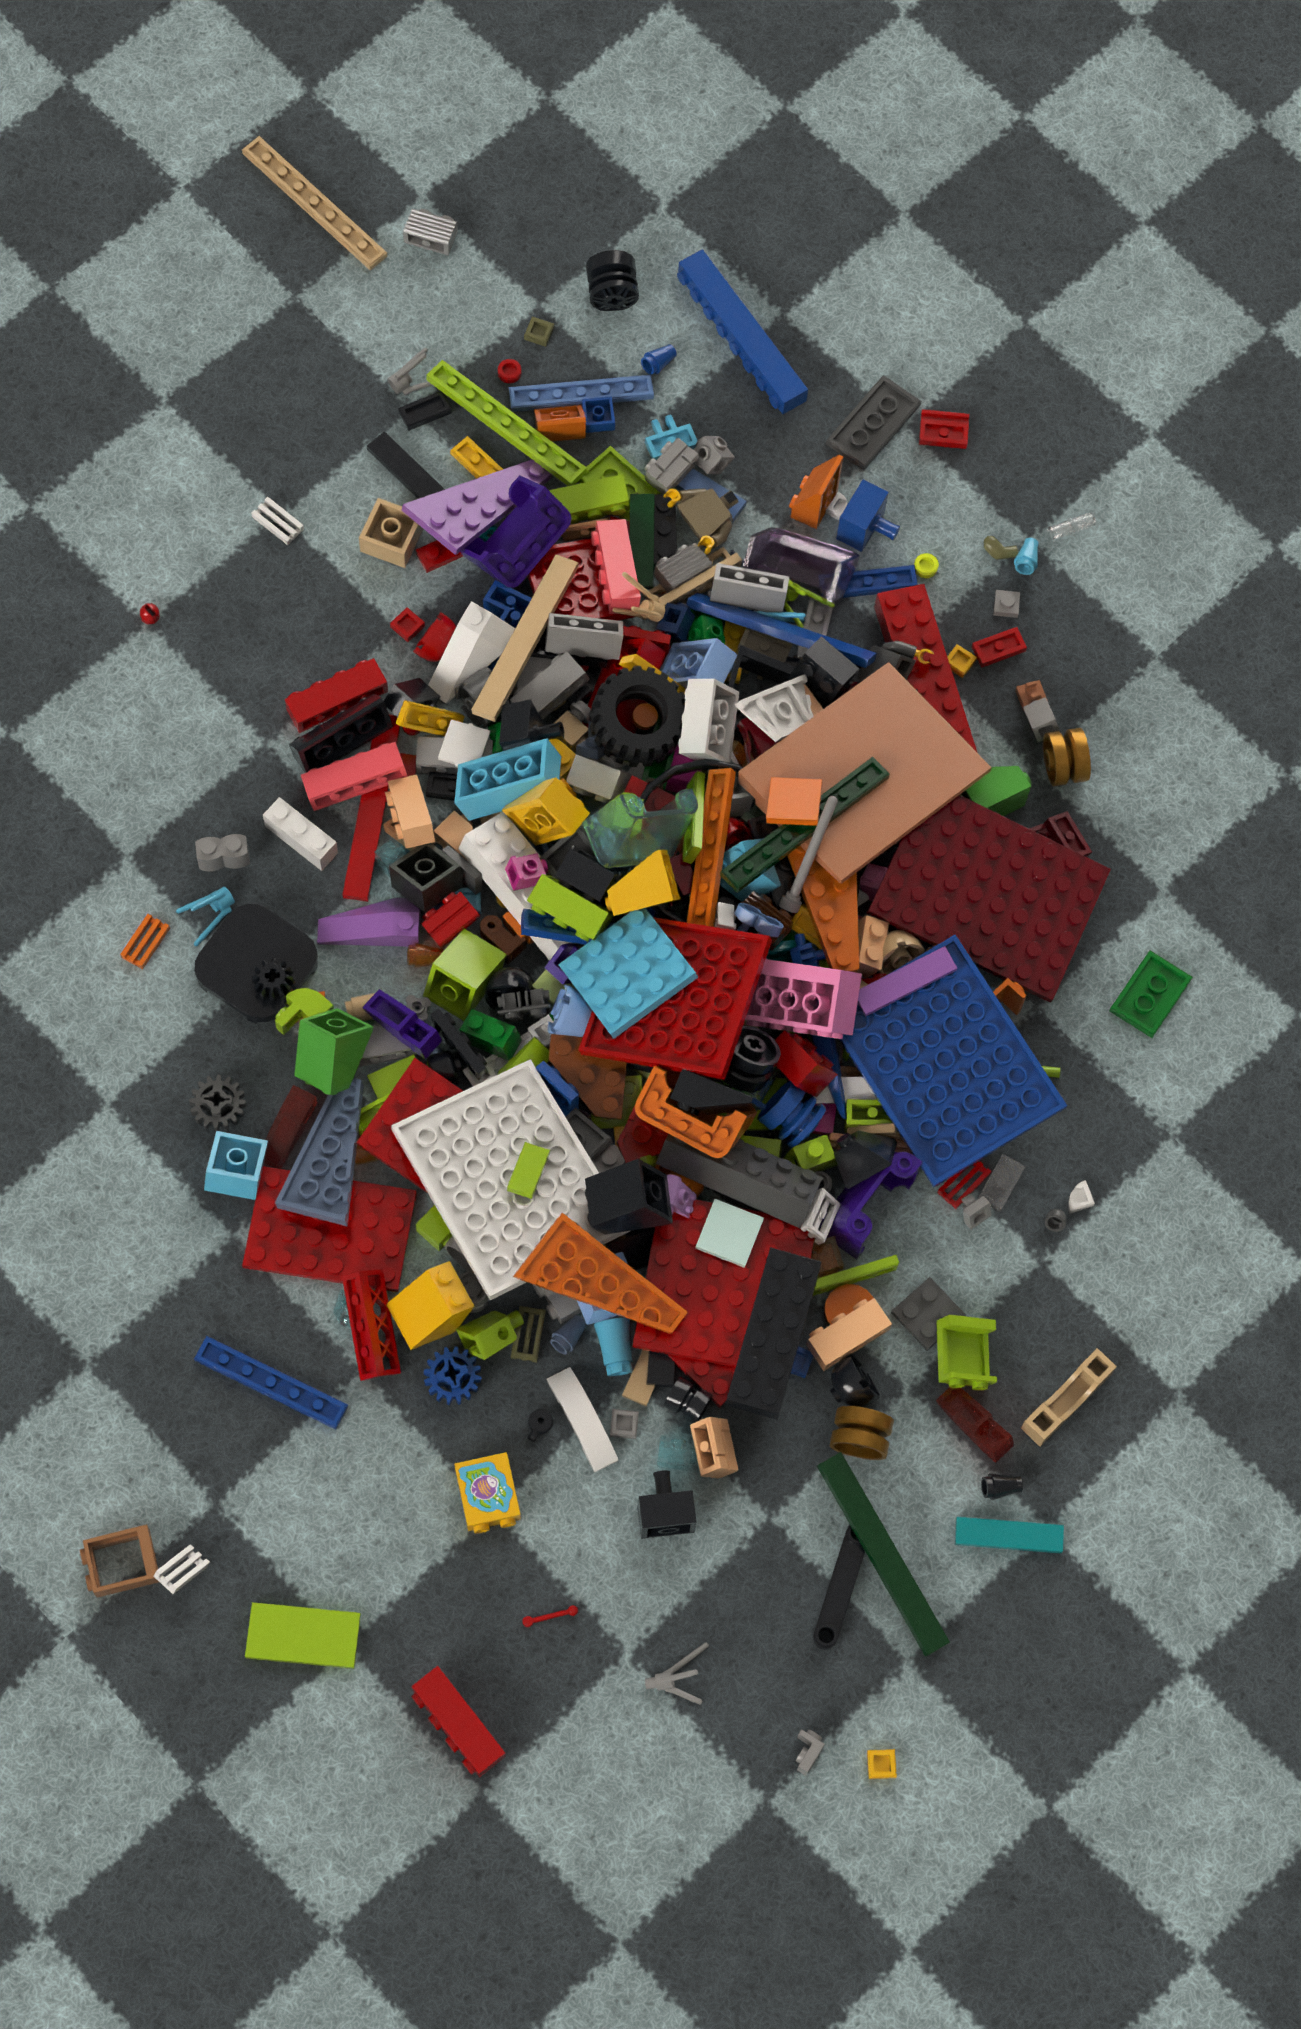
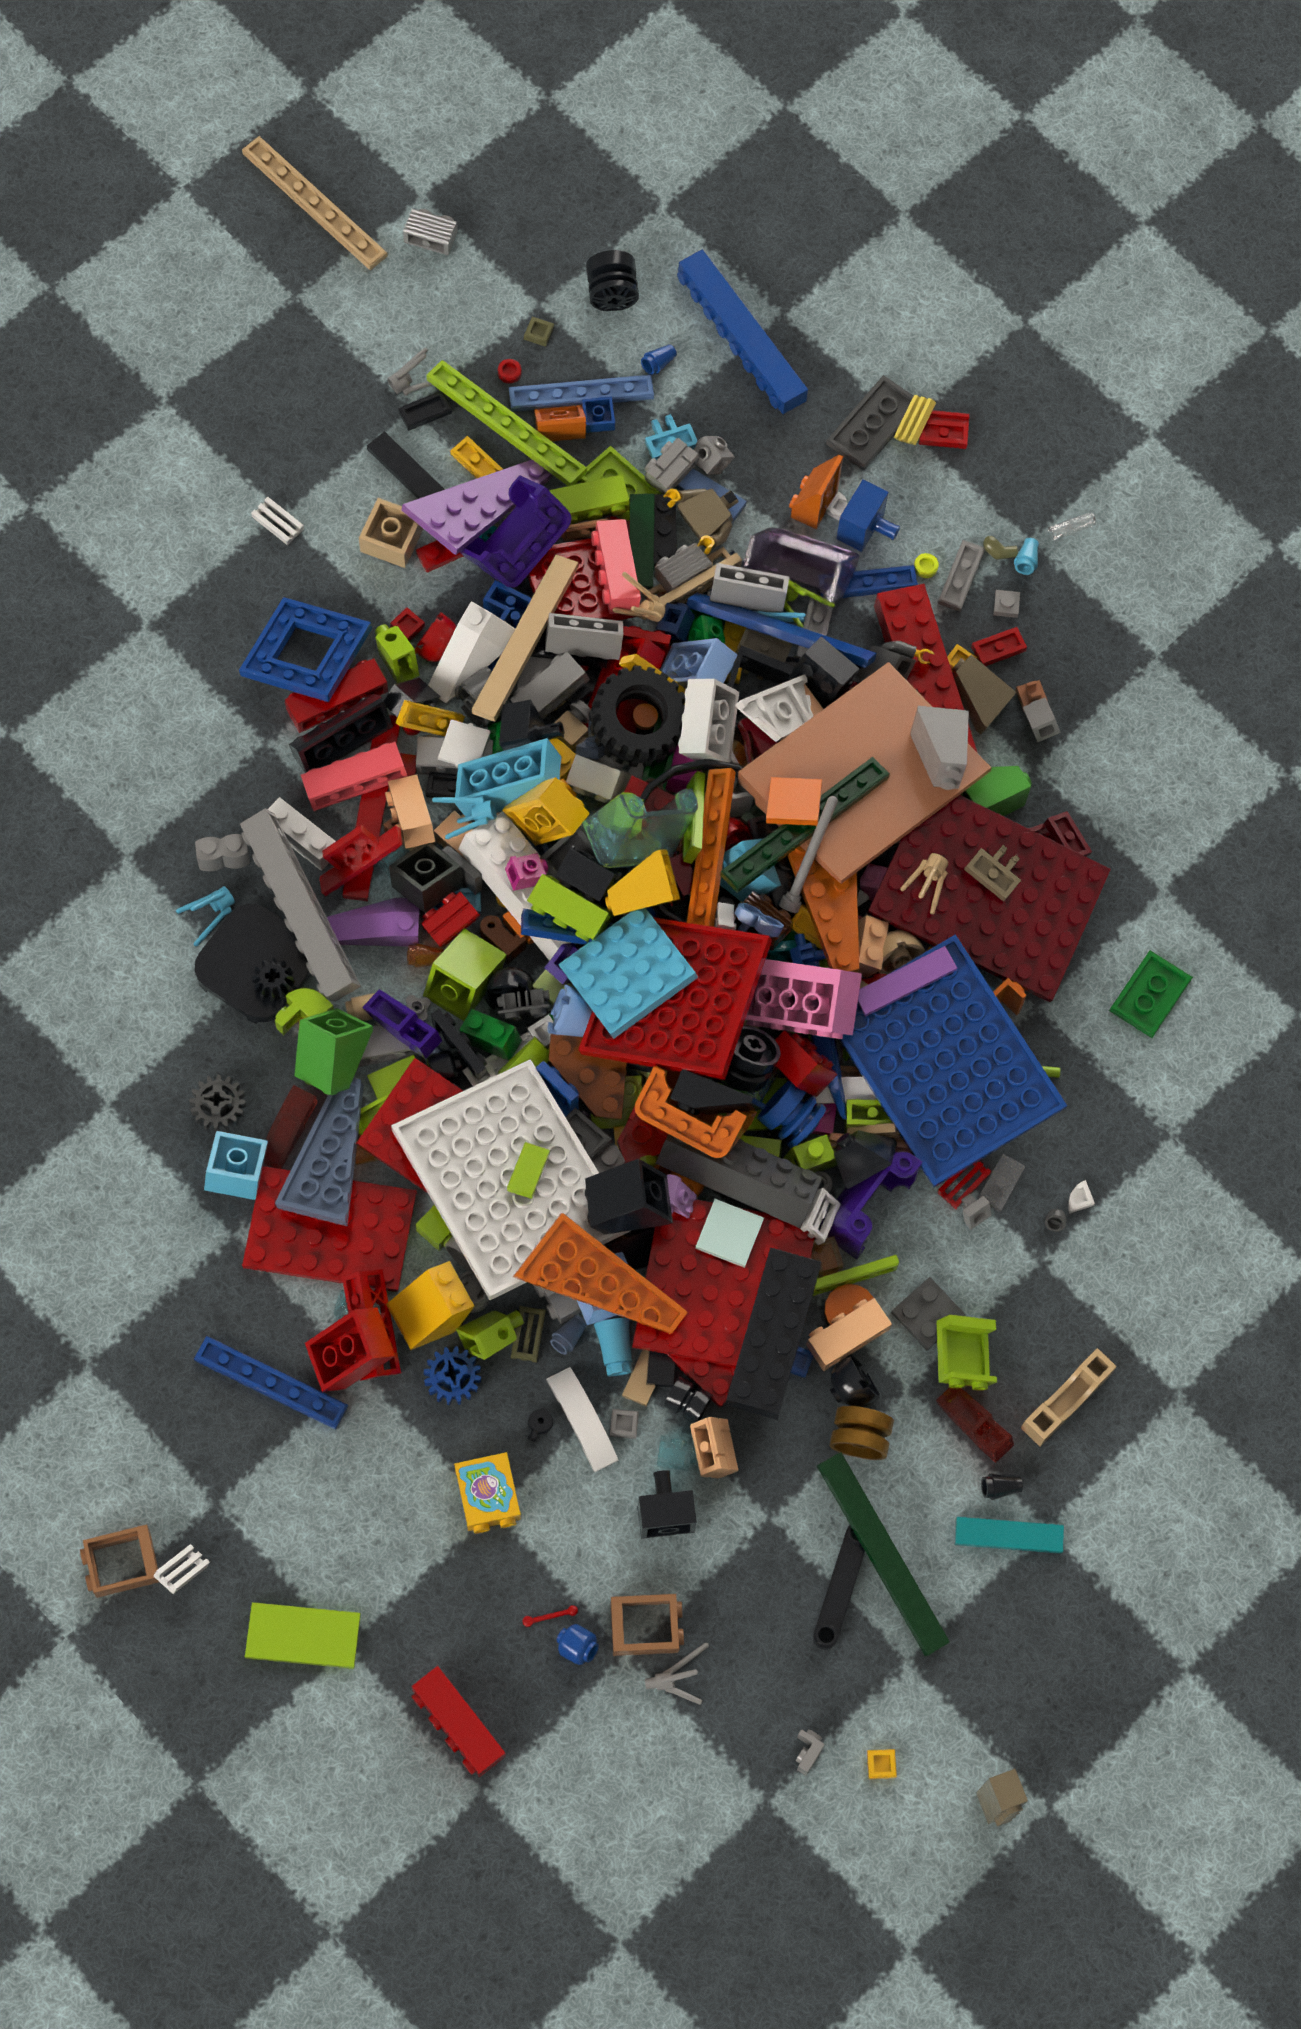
(146, 617): red hinge -> none
(156, 923): orange tile -> none
(299, 905): none -> light grey brick
(320, 684): none -> blue plate
(349, 1349): none -> red brick
(355, 854): none -> red bracket
(394, 646): none -> lime torso
(481, 812): none -> medium azure plant
(577, 1644): none -> blue head
(677, 1635): none -> medium nougat window
(912, 423): none -> light yellow tile
(934, 869): none -> tan plant
(942, 744): none -> light grey slope
(961, 575): none -> light grey tile
(980, 692): none -> dark tan slope
(992, 873): none -> dark tan hinge
(1002, 1797): none -> dark tan brick
(1066, 757): pearl gold wheel -> none

